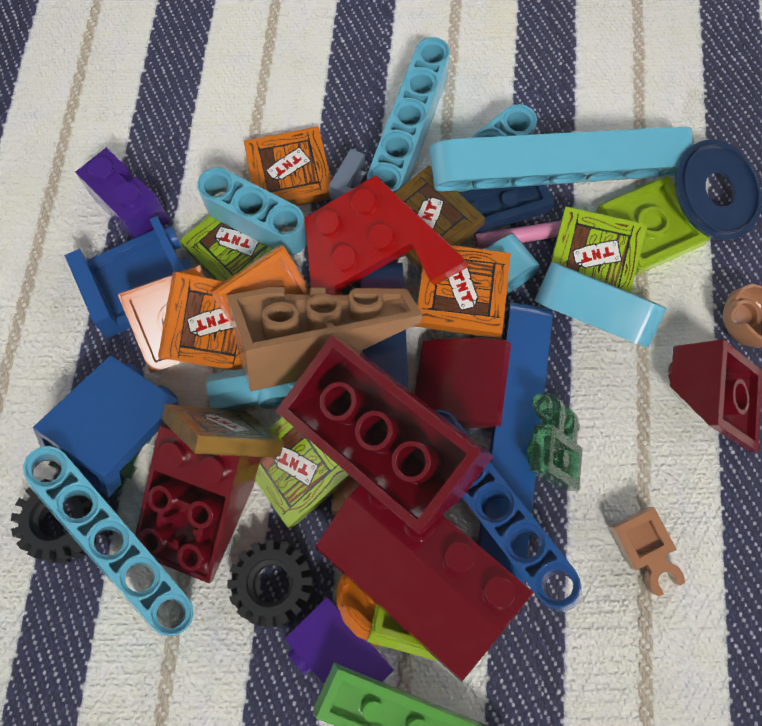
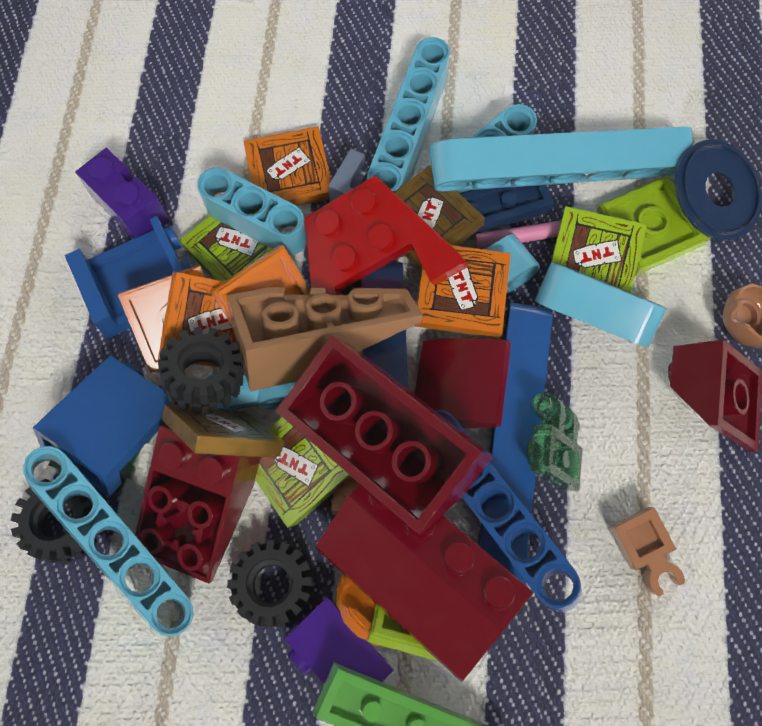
(201, 349): none -> black tyre

